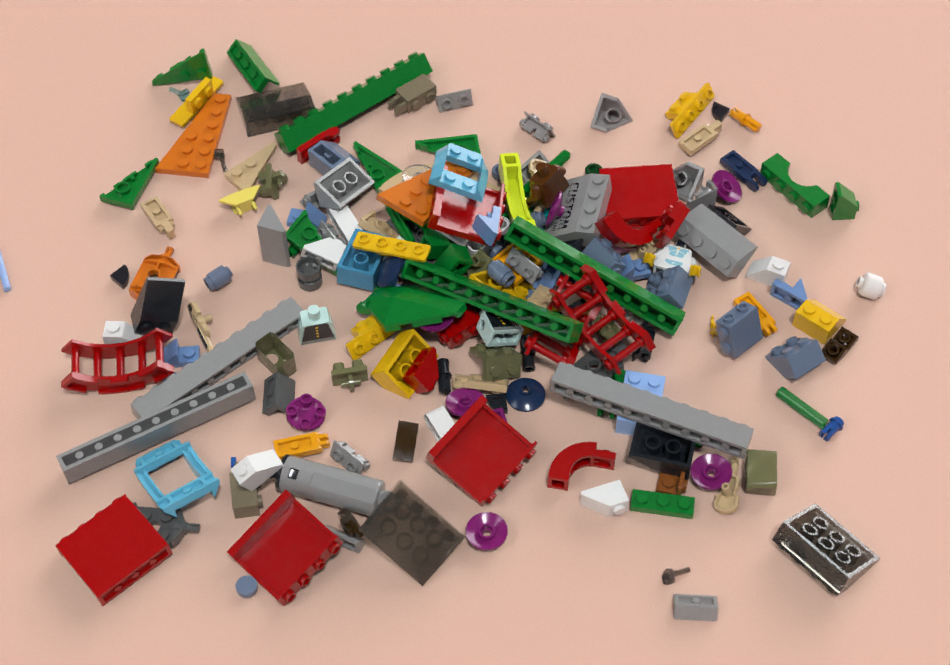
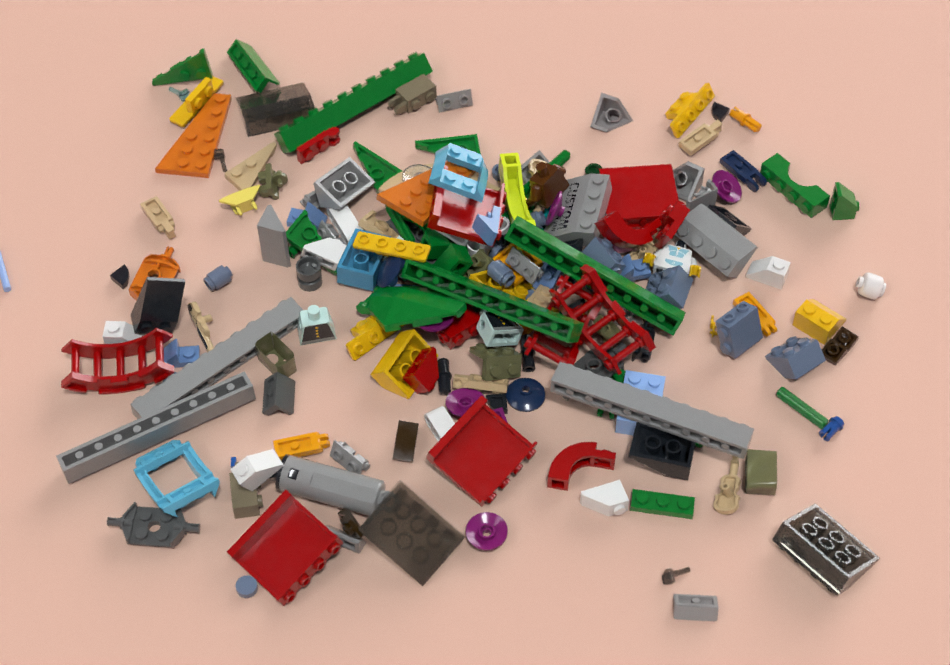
(114, 549): red panel -> none
(131, 187): green wing -> none
(305, 413): magenta dish -> none
(327, 155): sand blue slope -> none
(349, 376): olive hips -> none
(542, 131): light grey hinge -> none
(672, 484): dark orange bracket -> none
(714, 465): magenta dish -> none
(791, 296): medium blue slope -> none

